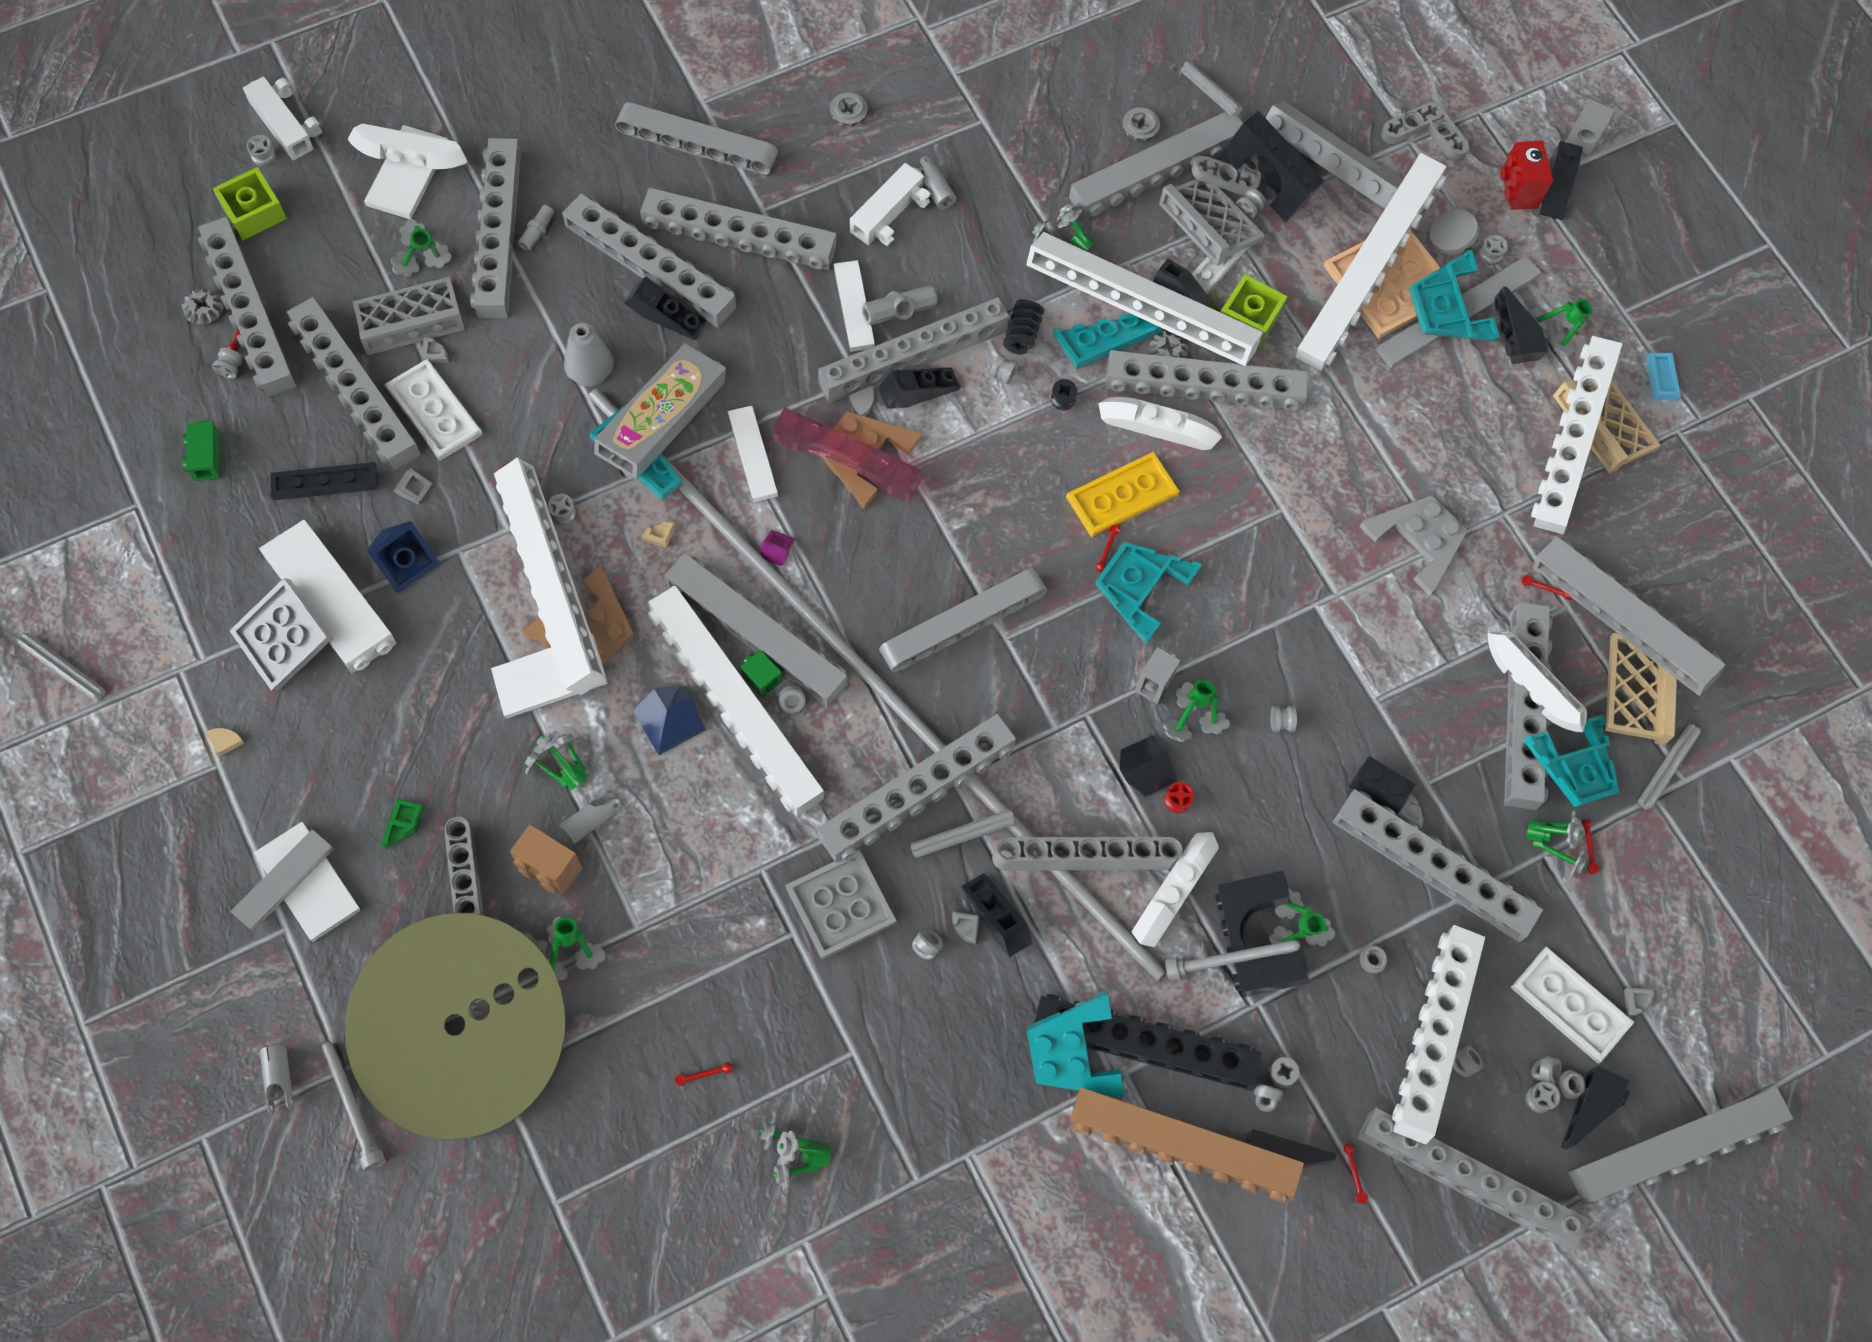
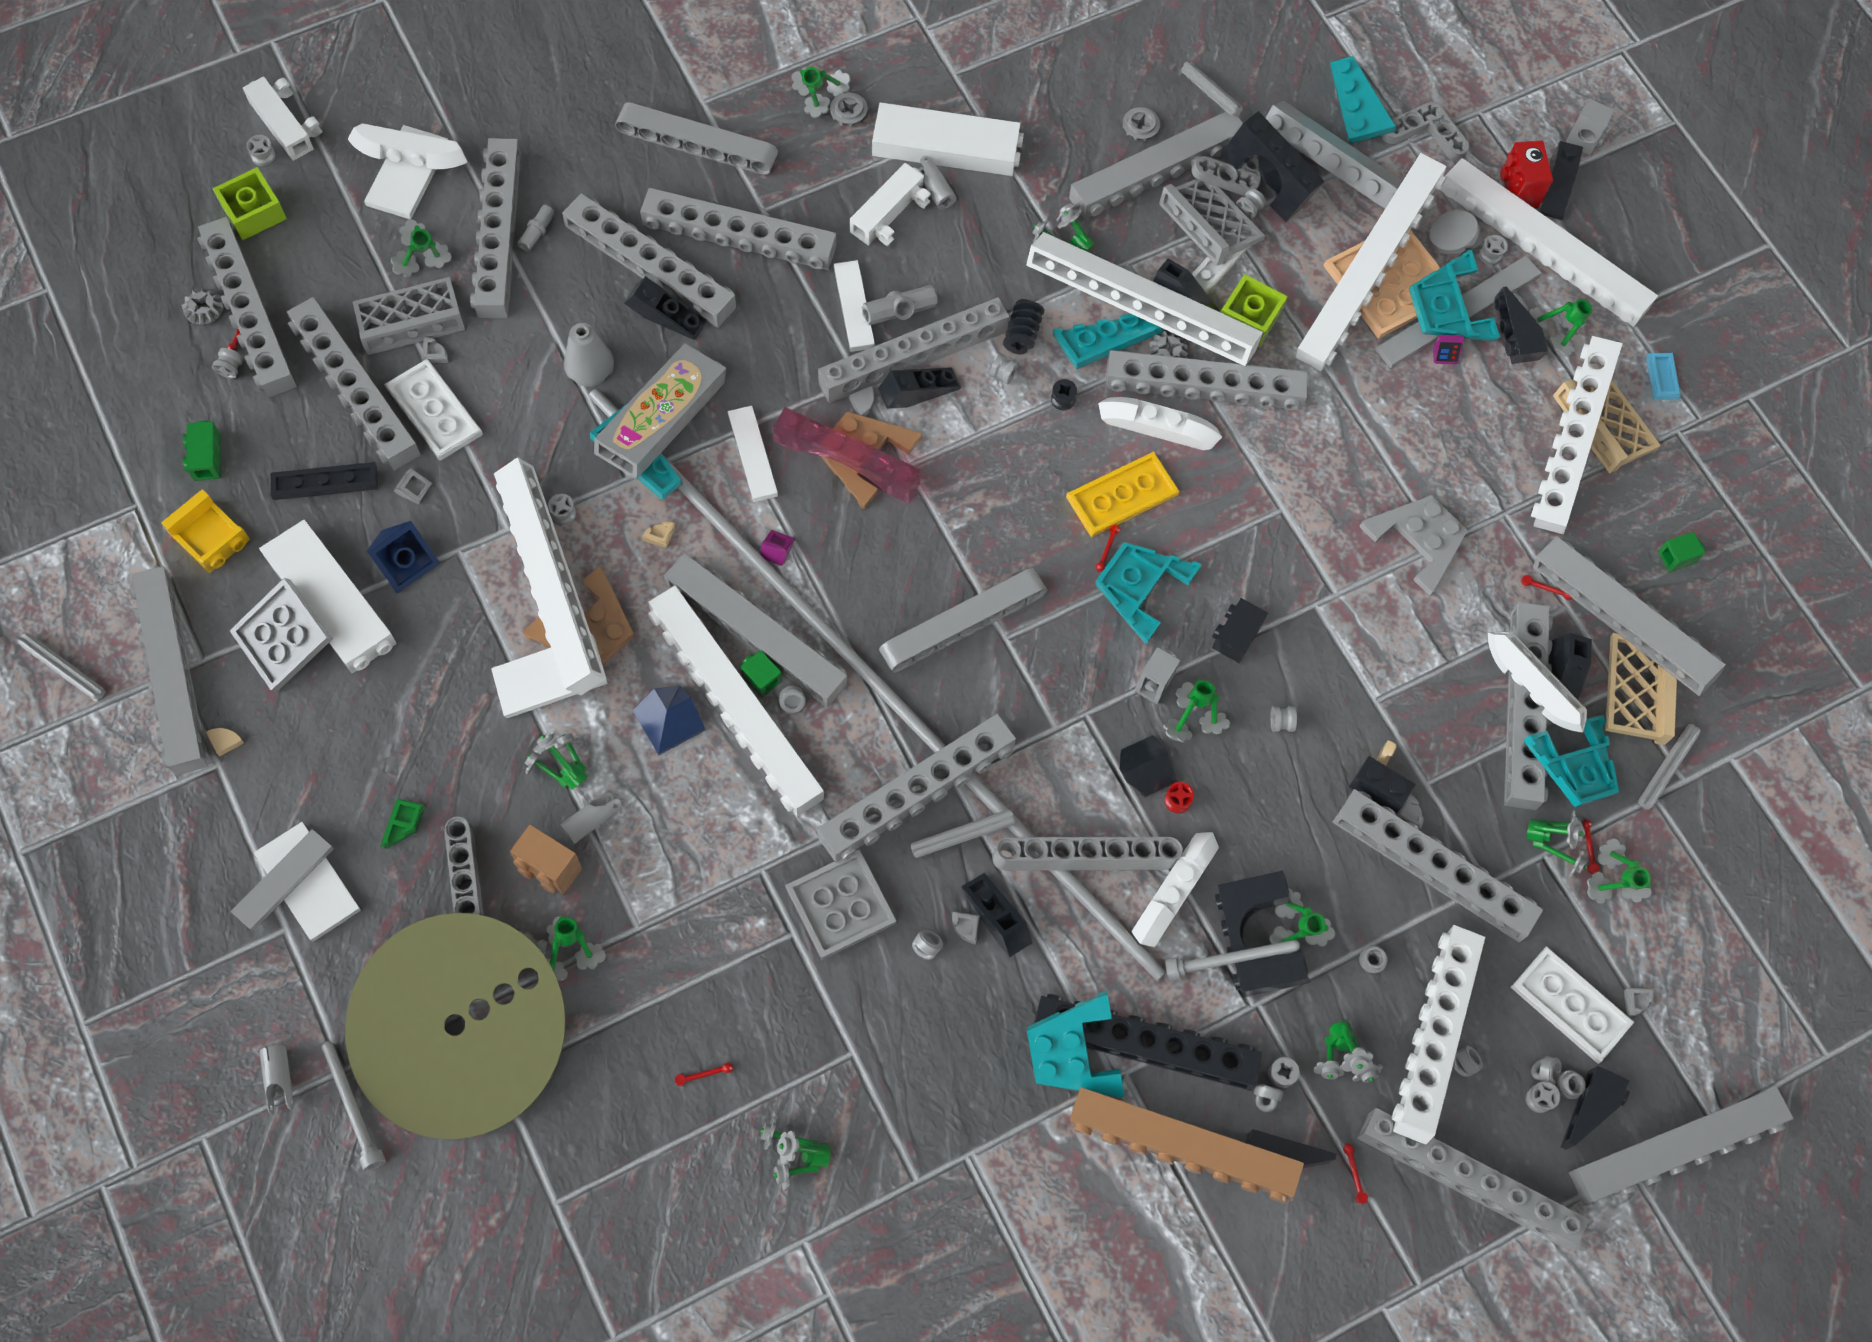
(169, 671): none -> light grey brick
(205, 531): none -> yellow panel
(811, 79): none -> light grey plant
(947, 139): none -> white brick
(1239, 630): none -> black brick
(1357, 1061): none -> light grey plant
(1359, 104): none -> teal wing
(1386, 751): none -> tan tile
(1447, 349): none -> slope
(1548, 242): none -> white brick
(1571, 661): none -> black slope
(1634, 880): none -> plant
(1681, 551): none -> green brick

